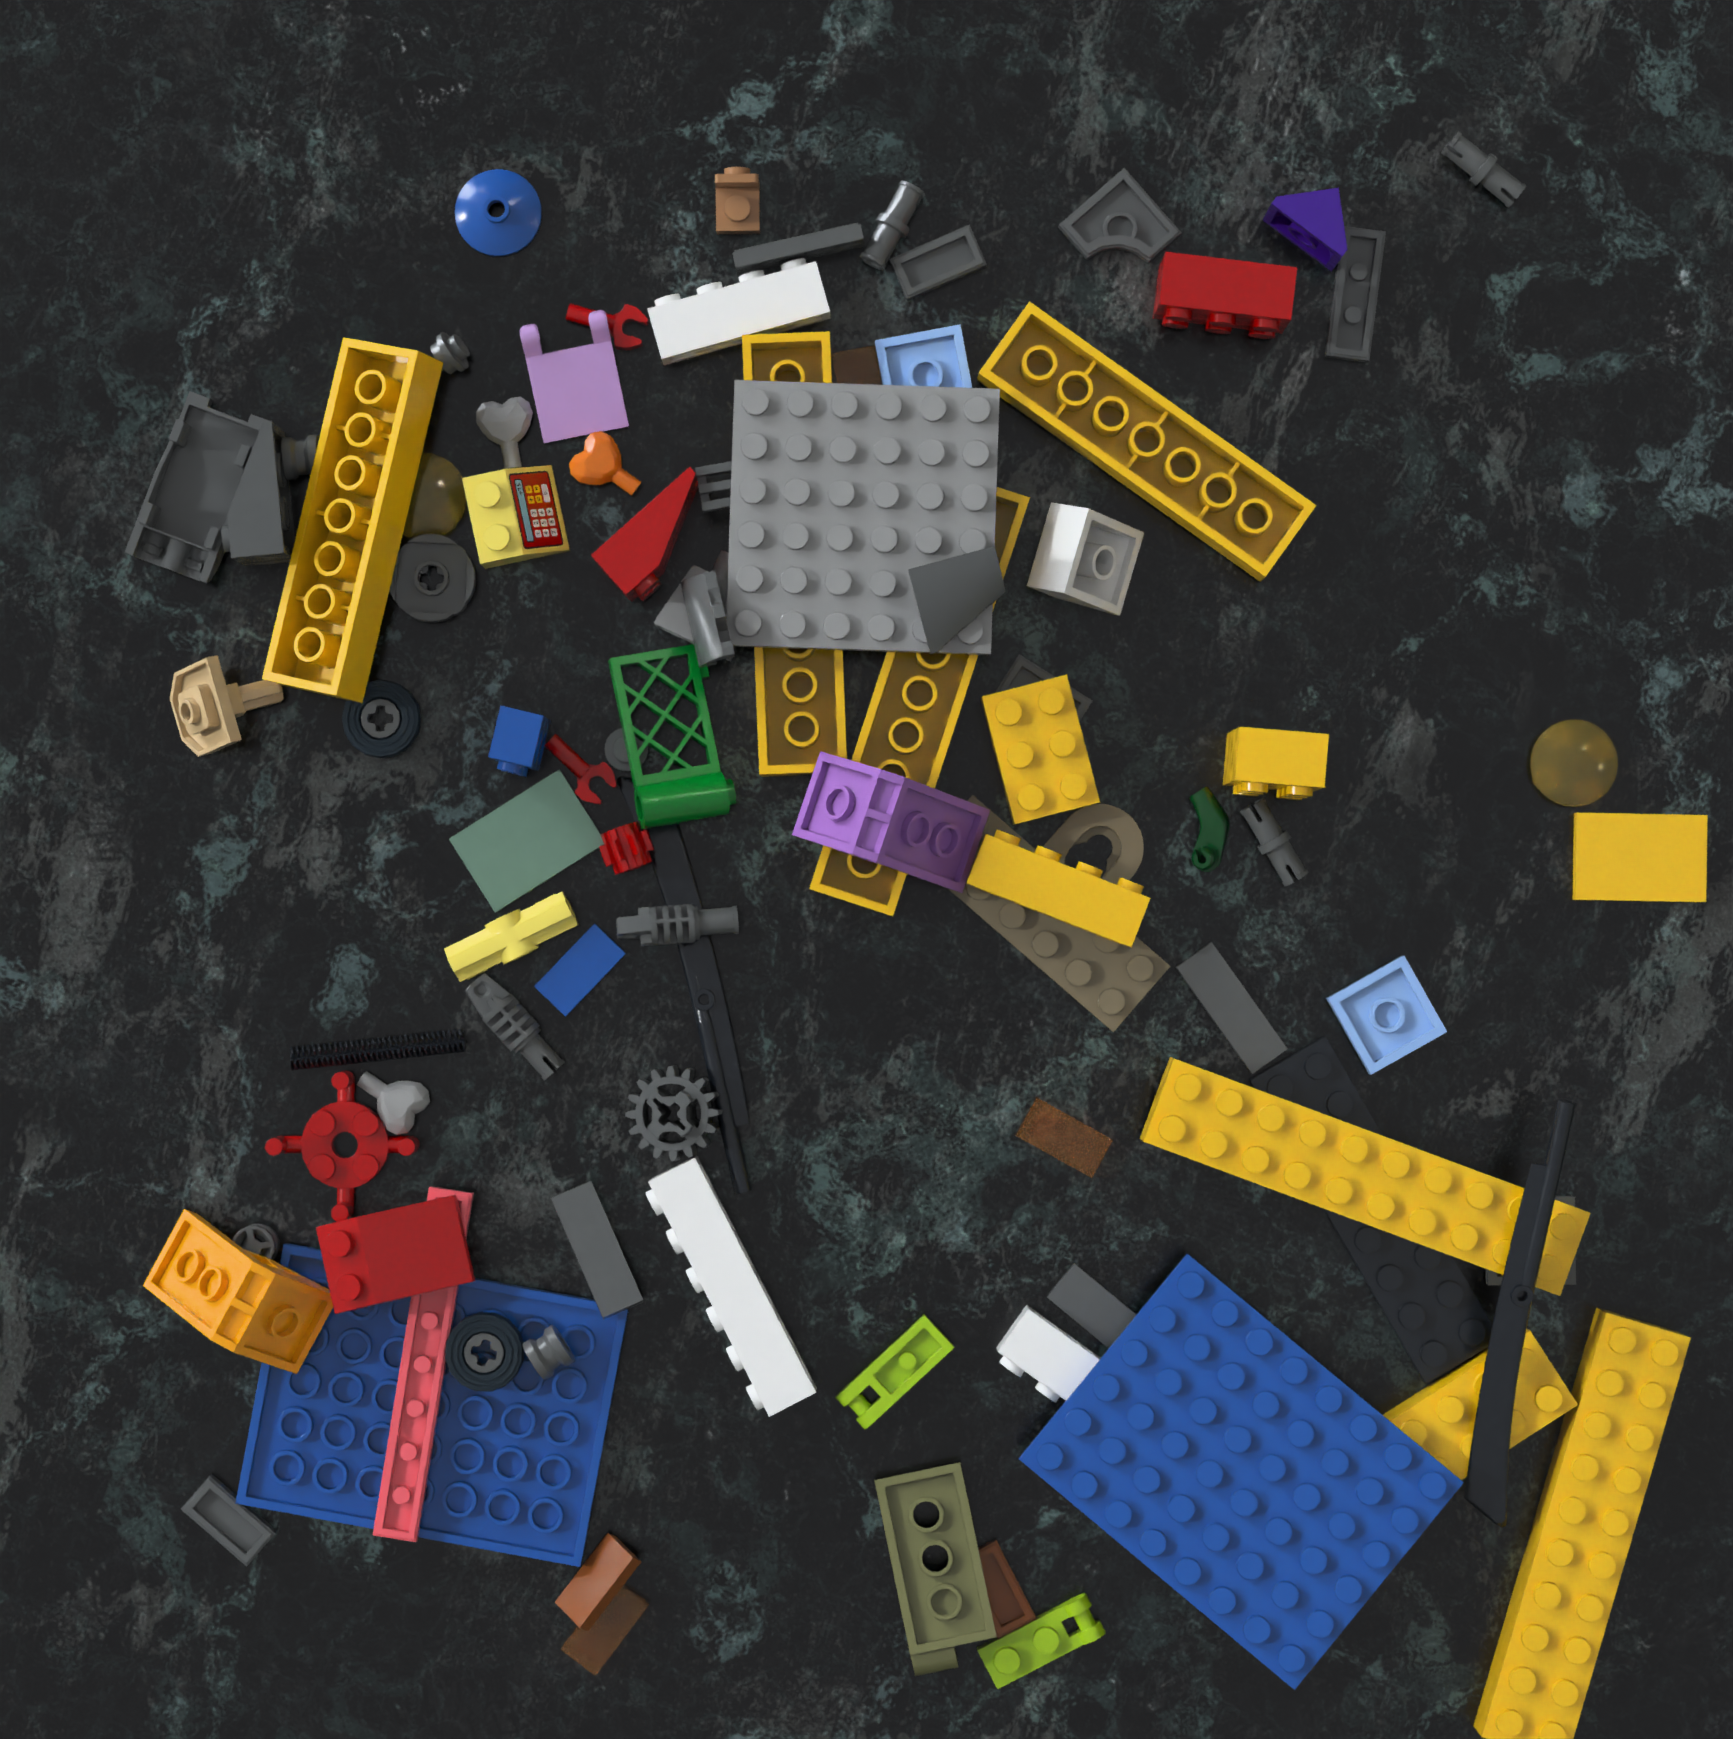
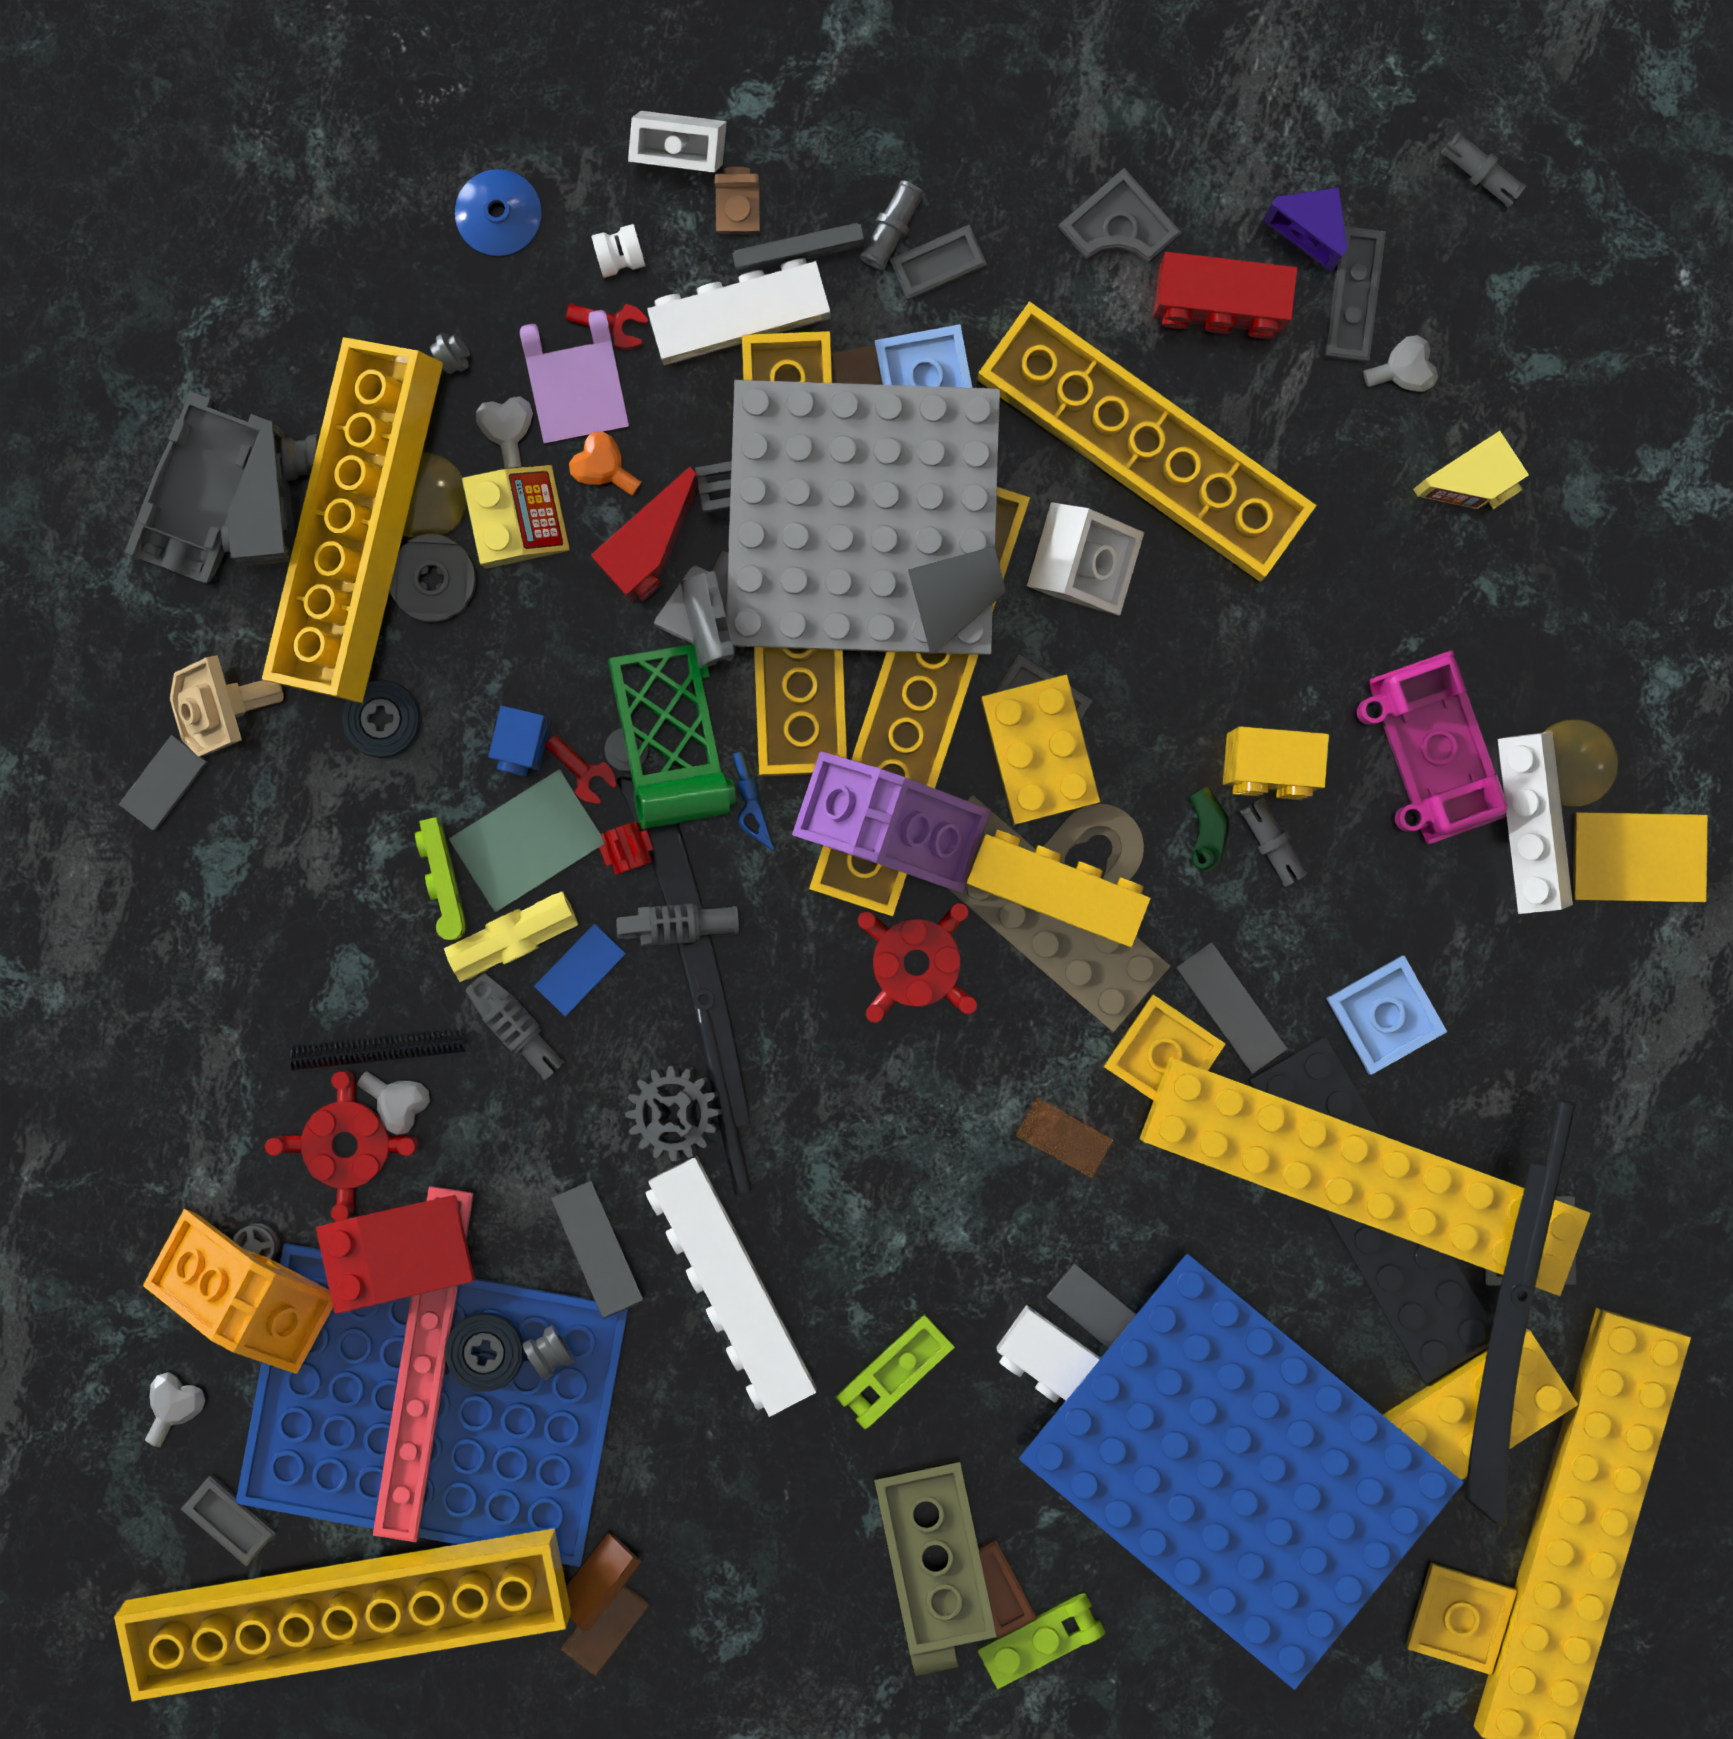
(163, 783): none -> dark grey tile
(172, 1405): none -> light grey rock
(343, 1614): none -> yellow brick
(442, 880): none -> lime plate
(608, 252): none -> white wheel
(677, 141): none -> white brick
(750, 795): none -> blue hand
(943, 962): none -> red plate
(1153, 1039): none -> yellow plate
(1406, 366): none -> light grey rock
(1436, 748): none -> dark pink container
(1461, 1618): none -> yellow plate
(1477, 477): none -> light yellow slope
(1535, 822): none -> white brick

